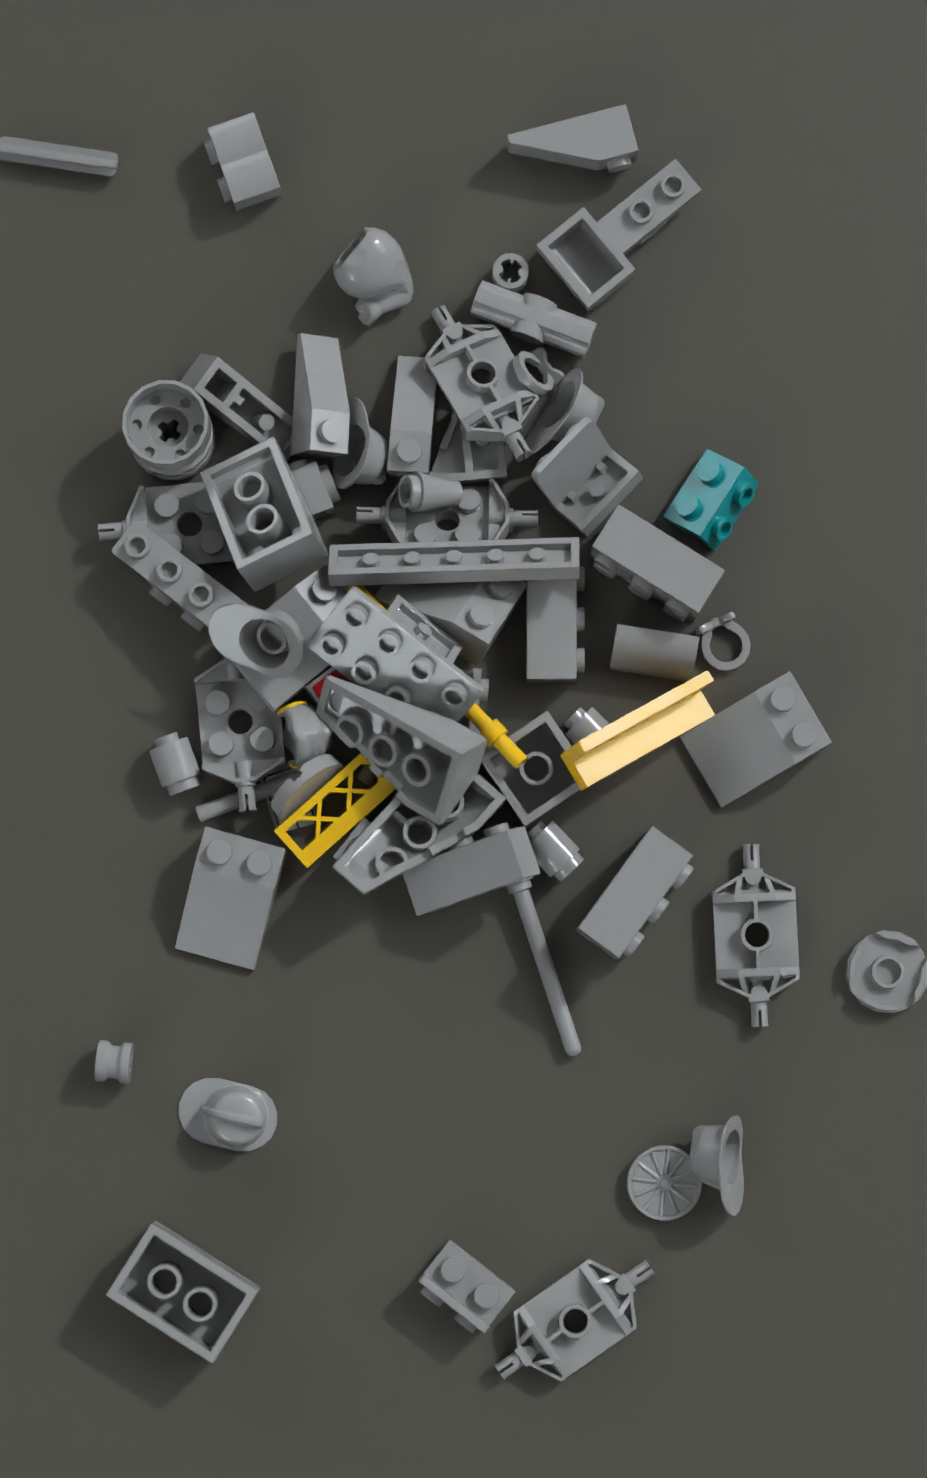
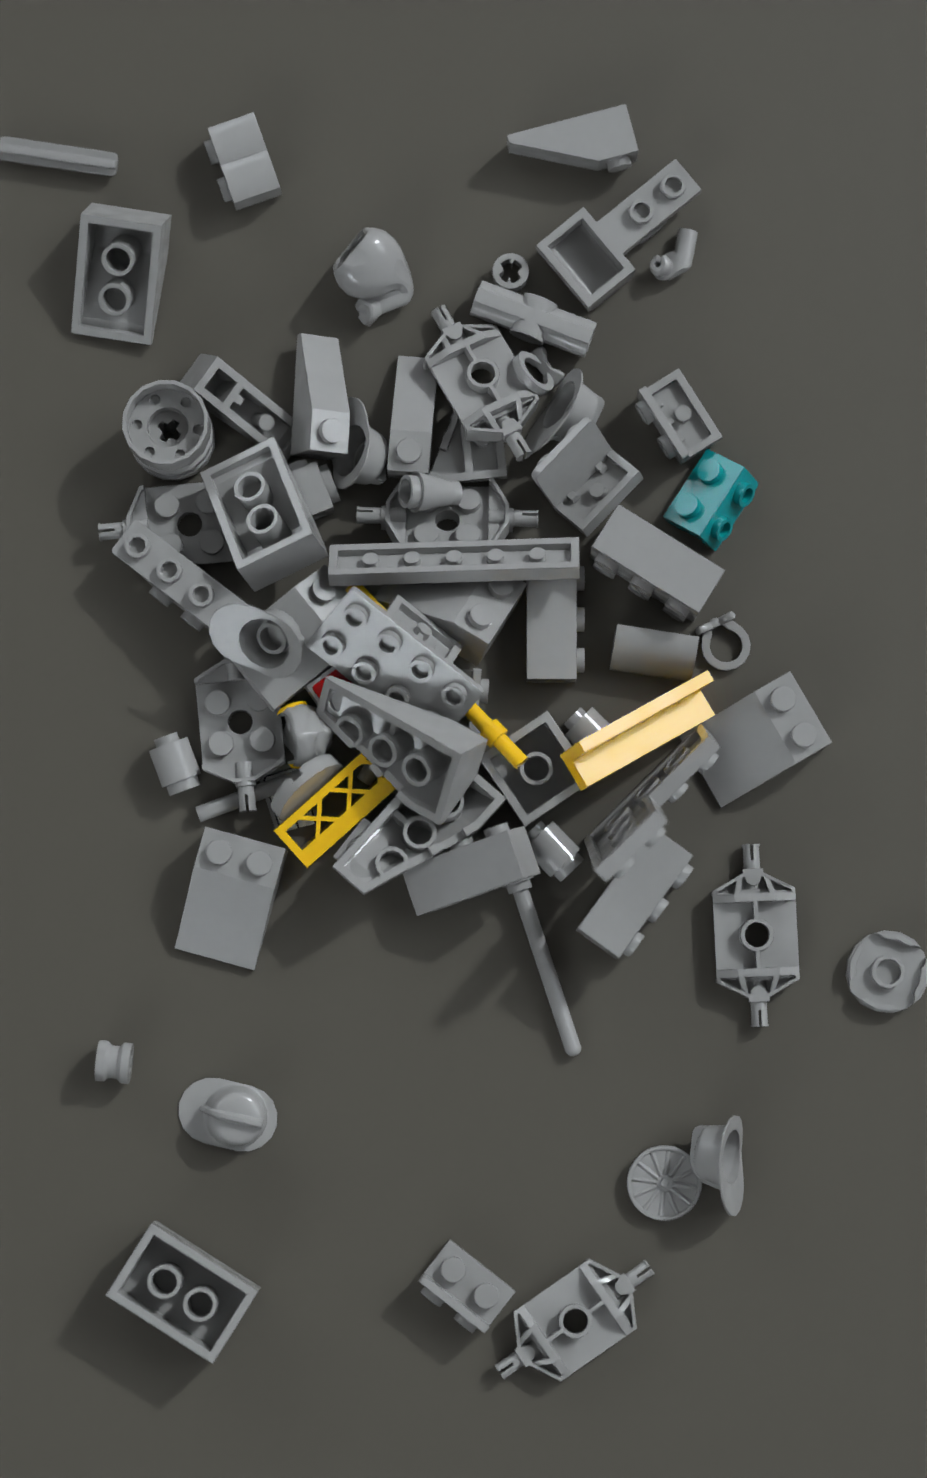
(120, 272): none -> light grey slope
(639, 816): none -> light grey plate
(678, 260): none -> light grey arm
(678, 417): none -> light grey bracket

